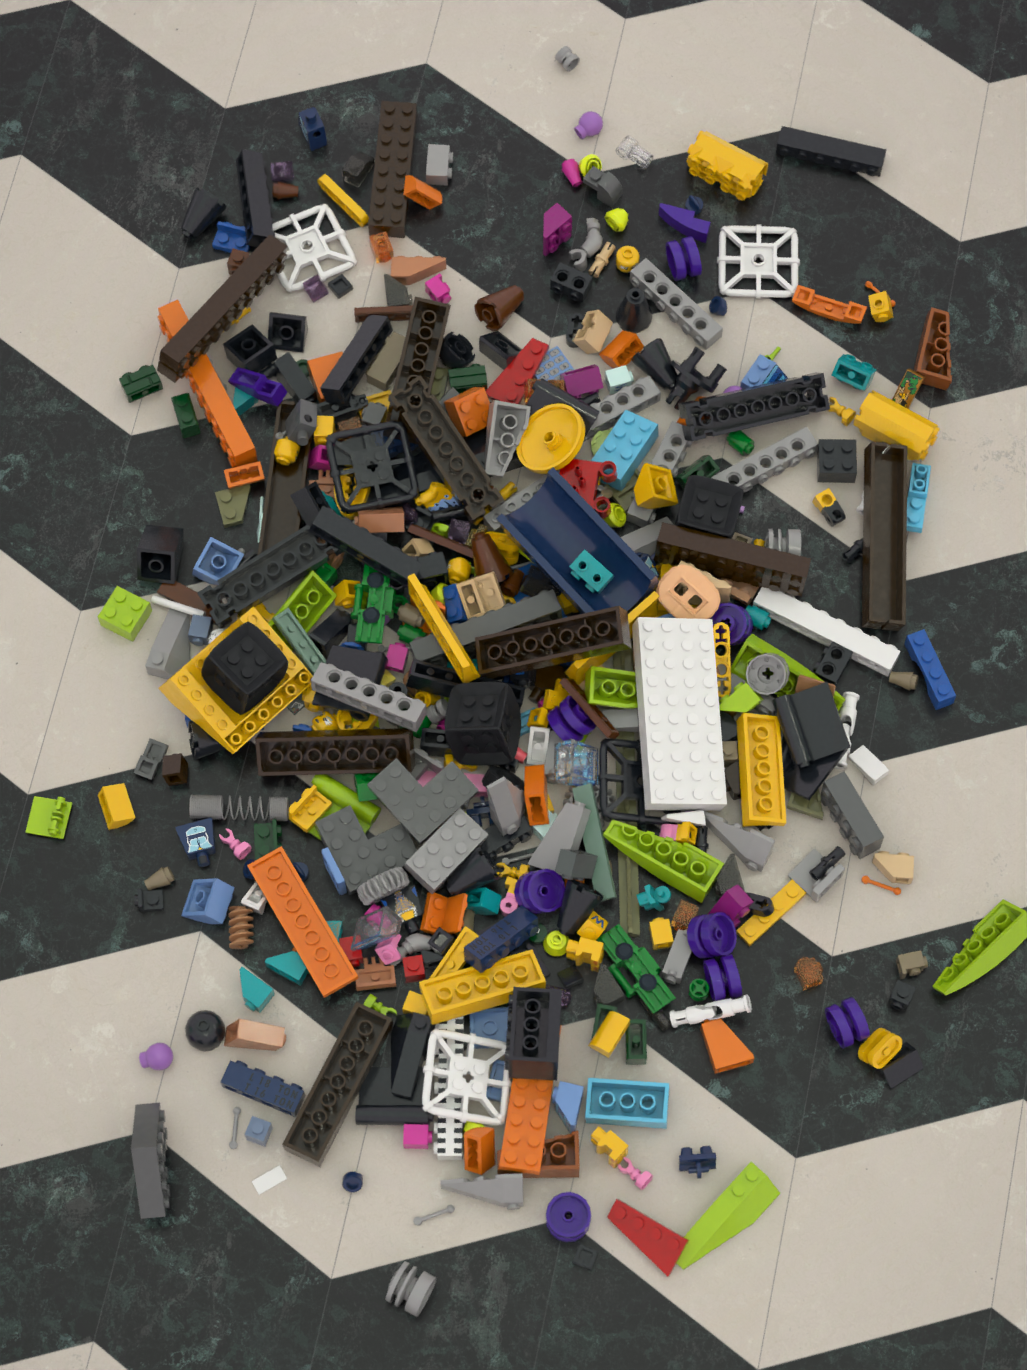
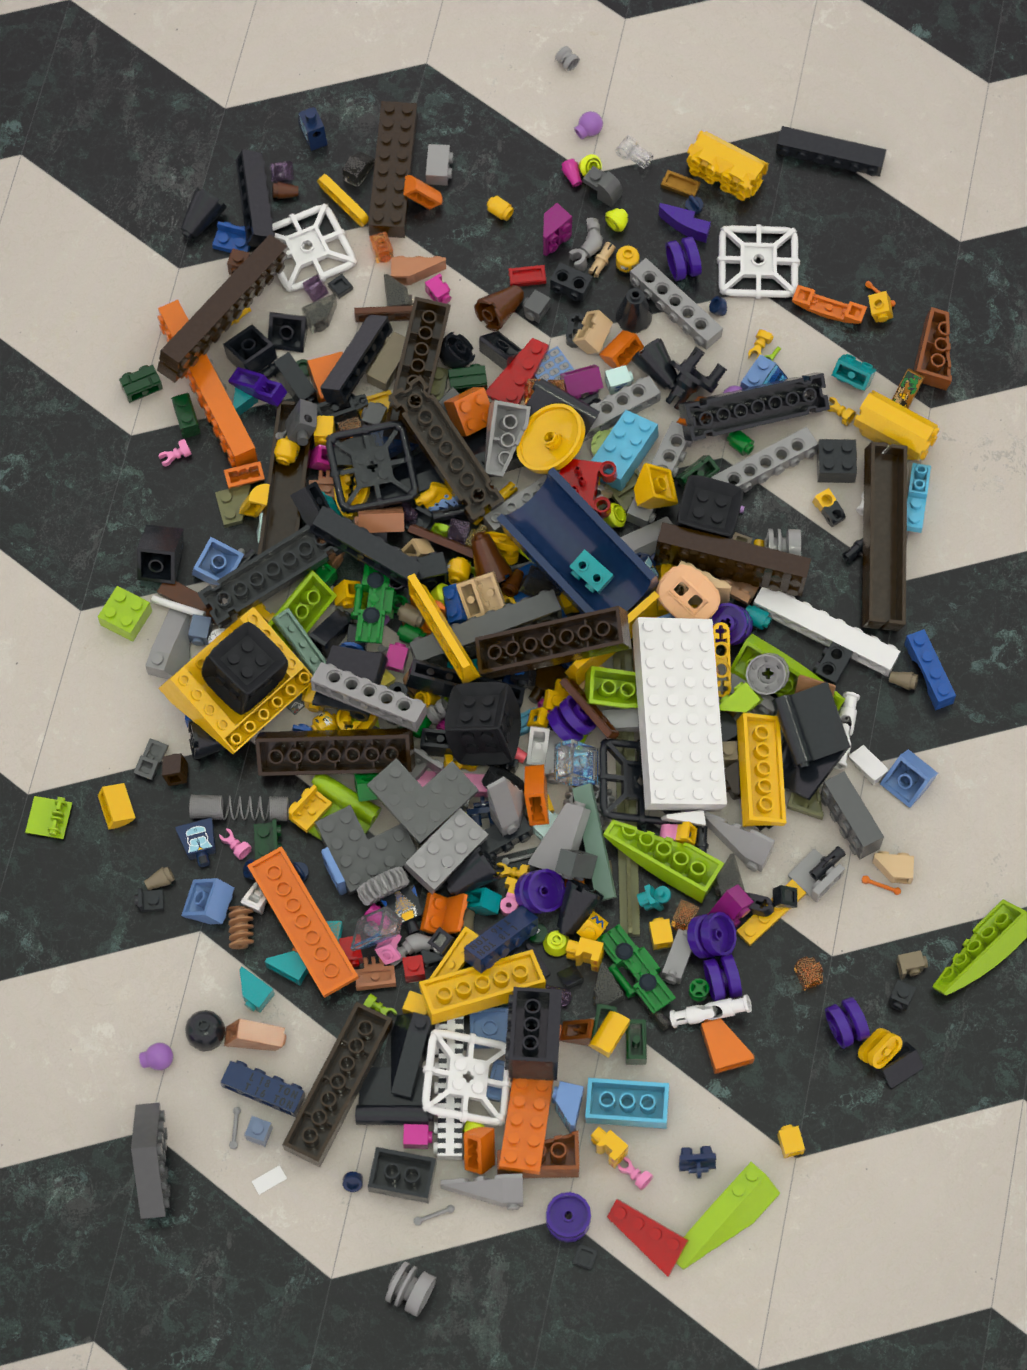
(176, 453): none -> bright pink piece
(255, 501): none -> yellow brick
(320, 313): none -> clear smoke slope
(402, 1175): none -> black brick
(500, 208): none -> yellow brick
(527, 275): none -> red tile
(536, 306): none -> dark grey brick
(577, 1031): none -> dark orange slope
(680, 184): none -> pearl gold tile
(762, 338): none -> yellow piece
(785, 897): none -> black slope
(790, 1141): none -> yellow brick
(908, 778): none -> medium blue slope

